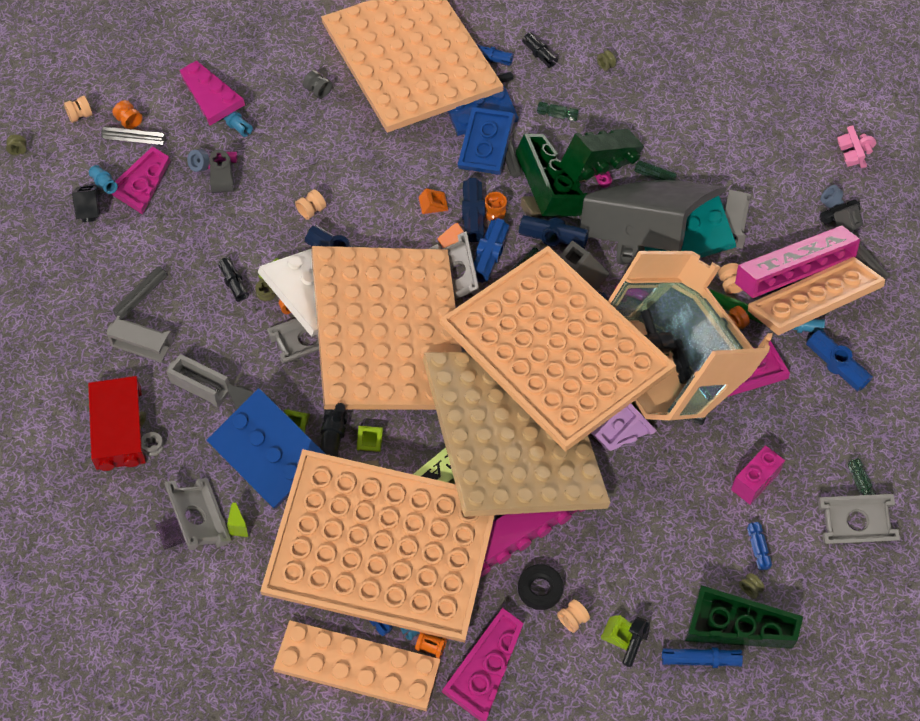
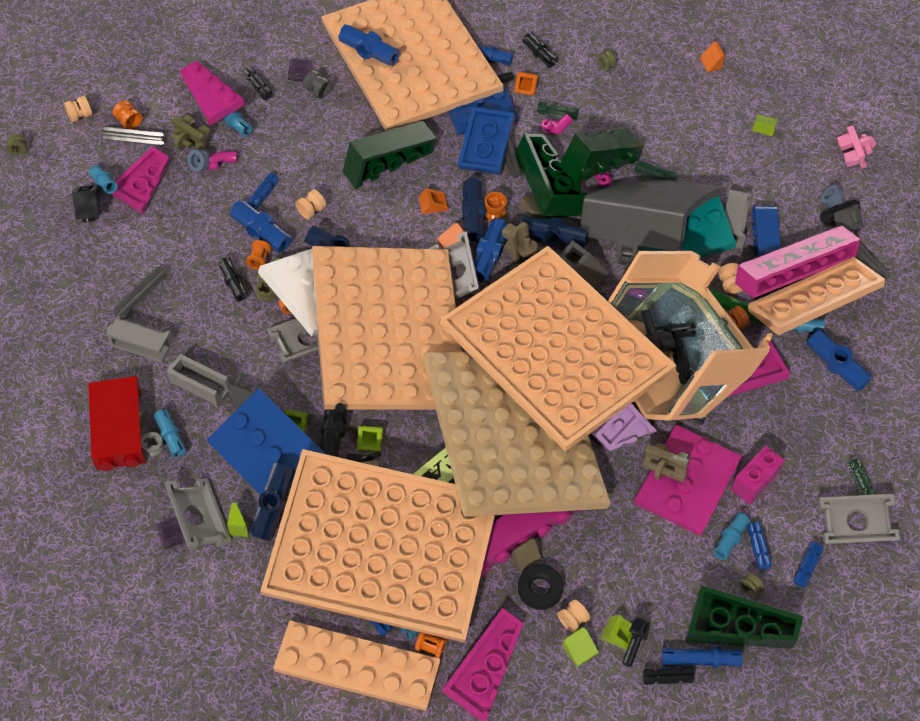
(170, 433): none -> dark azure pin
(187, 136): none -> olive hips
(220, 176): dark grey piece -> none
(257, 83): none -> black axle
(258, 254): none -> orange bush
(260, 226): none -> blue piece
(263, 190): none -> blue axle
(266, 518): none -> dark blue piece
(299, 69): none -> clear purple plate
(363, 457): none -> black bar
(369, 45): none -> blue piece
(387, 151): none -> dark green wedge
(519, 242): none -> dark tan hips
(526, 83): none -> orange slope
(526, 555): none -> dark tan slope
(556, 127): none -> dark pink arm
(580, 647): none -> lime slope
(666, 463): none -> dark tan hips
(668, 675): none -> black axle
(678, 330): none -> black pin
(695, 499): none -> dark pink plate
(713, 57): none -> orange slope
(731, 536): none -> dark azure pin
(764, 125): none -> lime slope
(765, 230): none -> blue beam
(808, 564): none -> blue axle

